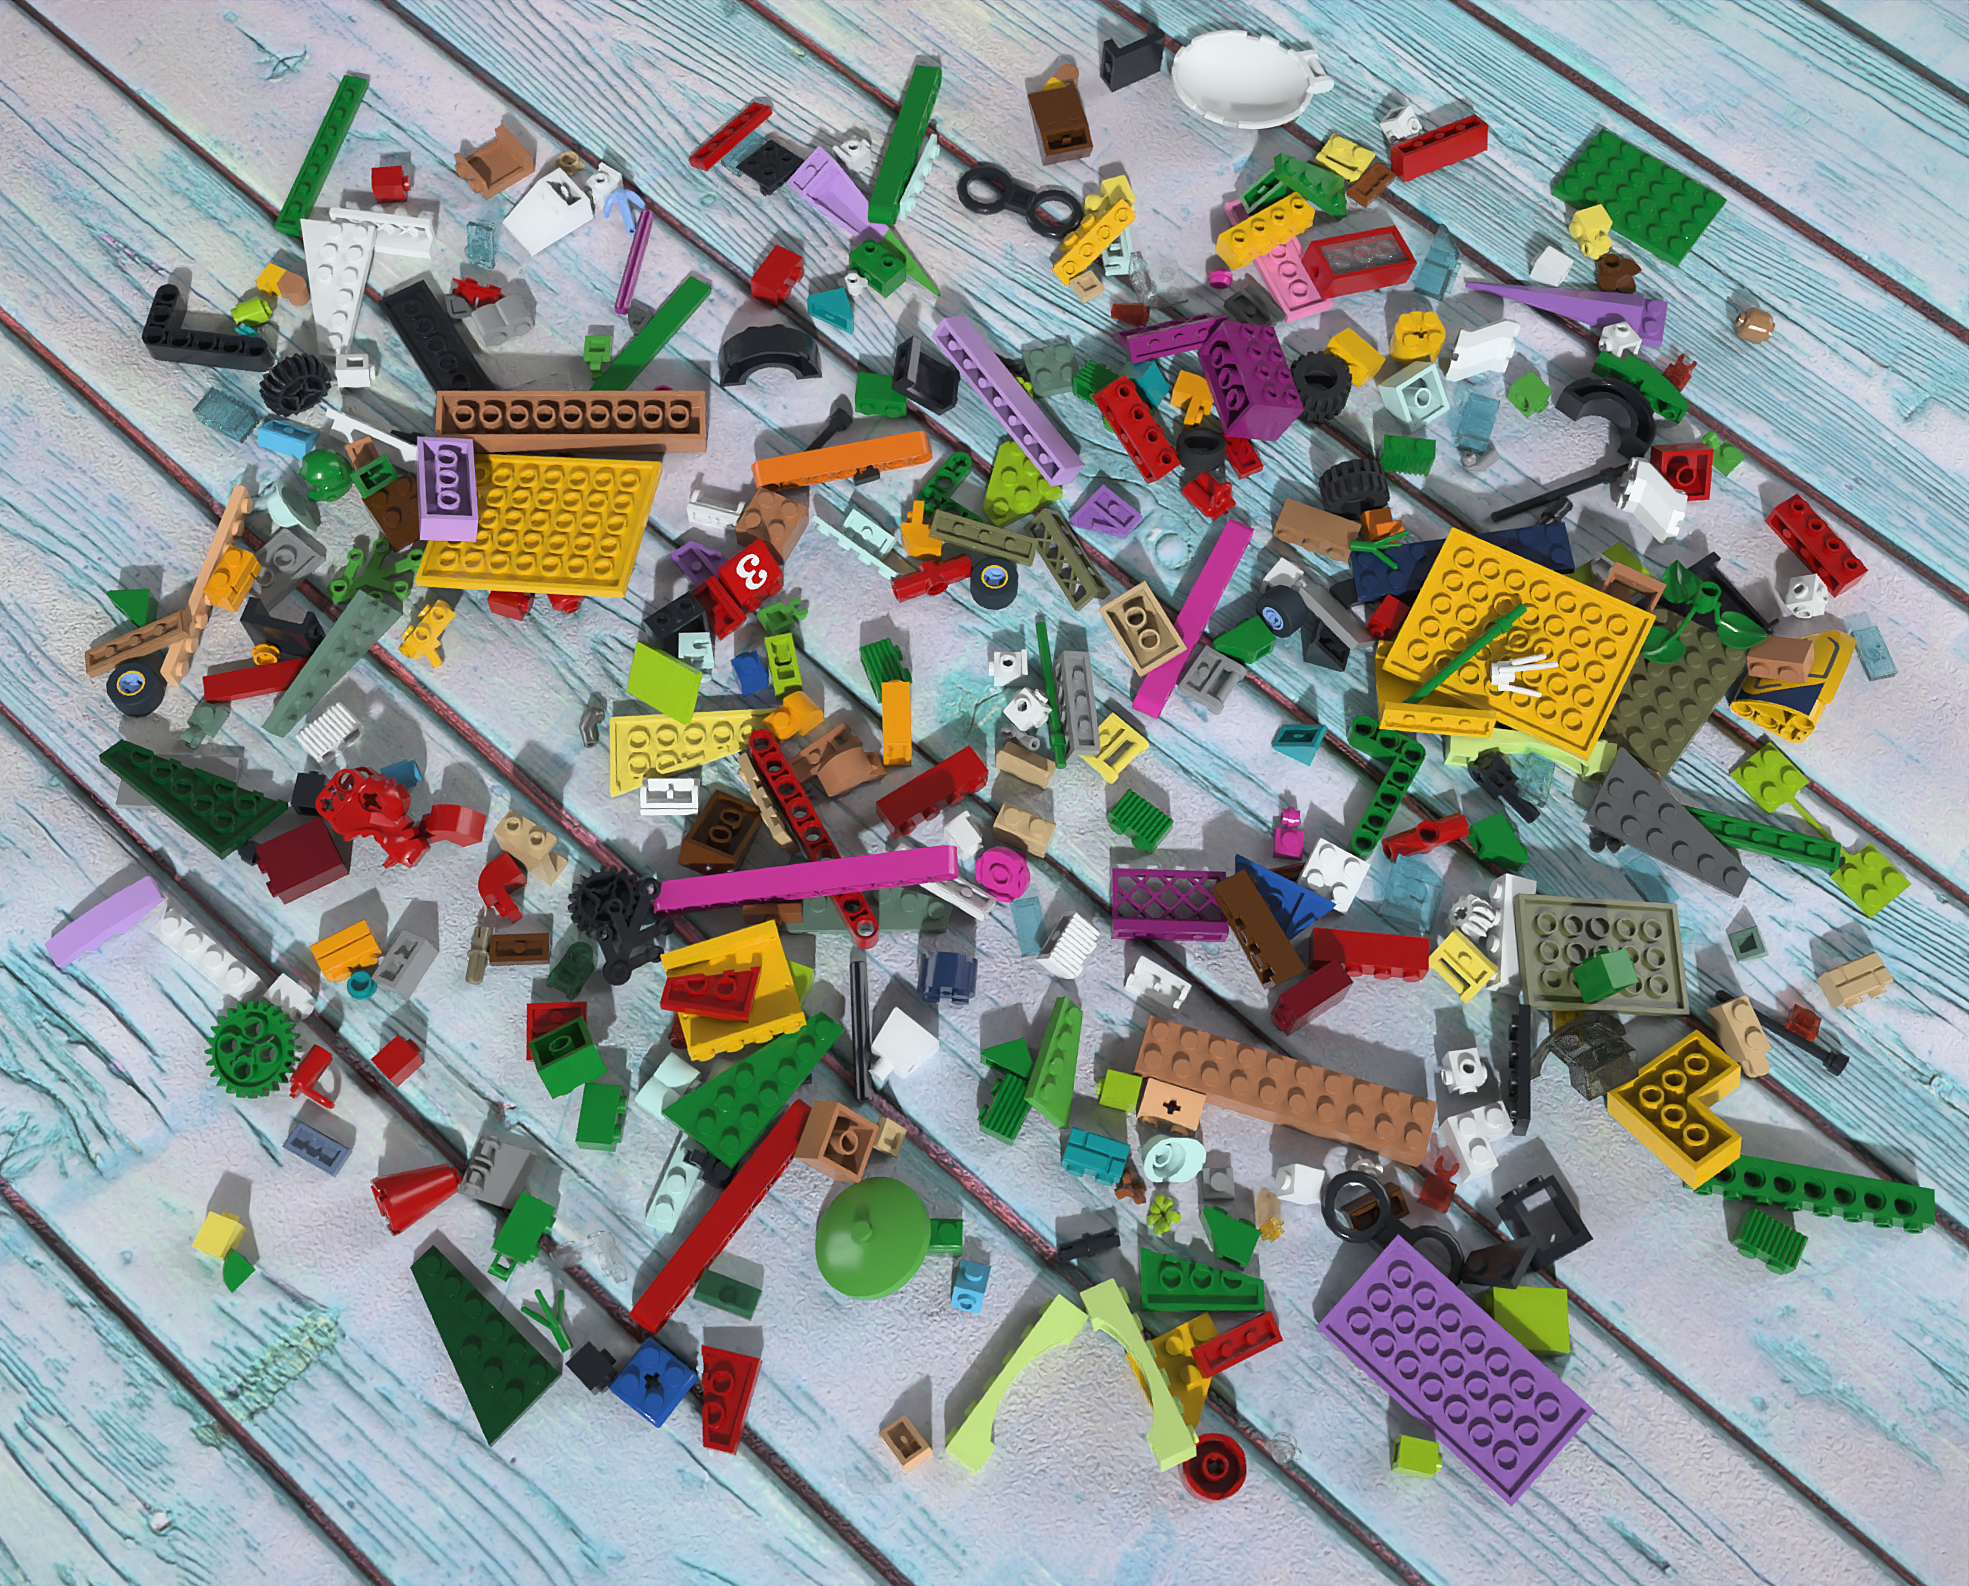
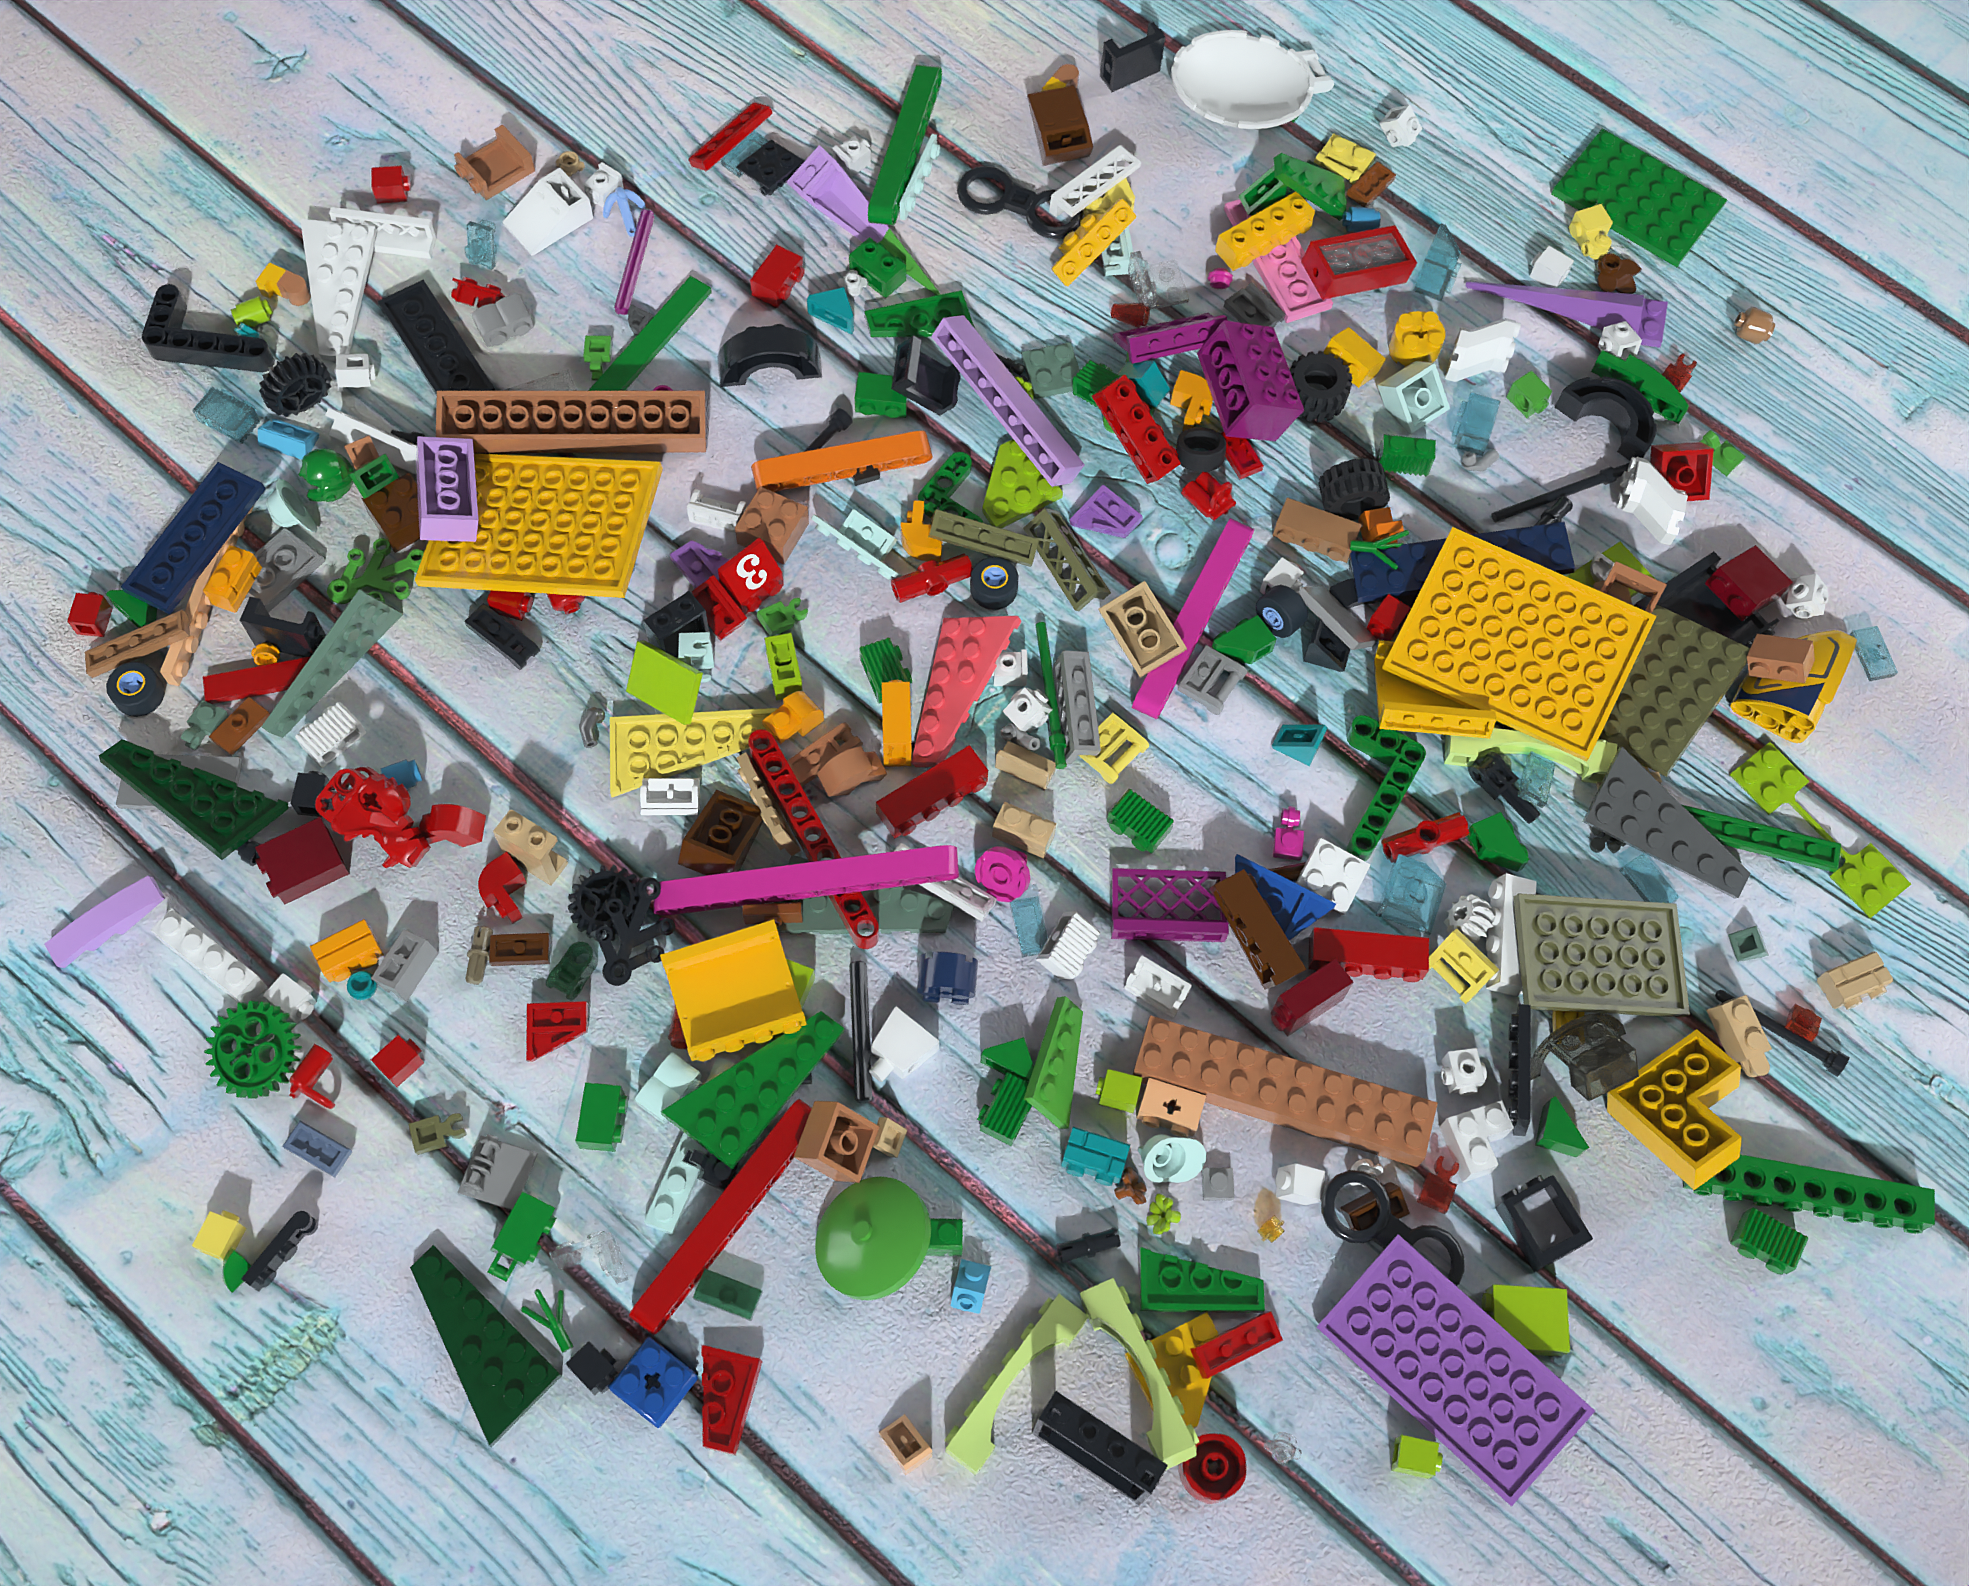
(90, 614): none -> red brick
(193, 538): none -> dark blue plate
(239, 726): none -> dark orange plate
(279, 1250): none -> black plate
(321, 155): green tile -> none
(413, 1194): red cone -> none
(422, 638): yellow brick -> none
(431, 1132): none -> olive plate
(457, 307): dark grey tile -> none
(501, 635): none -> black plate
(567, 1057): green brick -> none
(714, 996): red wing -> none
(749, 673): blue brick -> none
(916, 316): none -> green wing
(958, 677): none -> coral wing
(964, 836): white brick -> none
(1086, 286): tan plate -> none
(1093, 178): none -> white fence
(1099, 1448): none -> black window
(1229, 1238): green slope -> none
(1361, 219): none -> dark azure brick
(1439, 148): red brick -> none
(1499, 1264): black wing -> none
(1500, 625): green bar -> none
(1504, 672): white plant -> none
(1558, 1131): none -> green slope
(1605, 974): green brick -> none
(1683, 585): green plant -> none
(1748, 583): none -> dark red brick
(1816, 545): red brick -> none

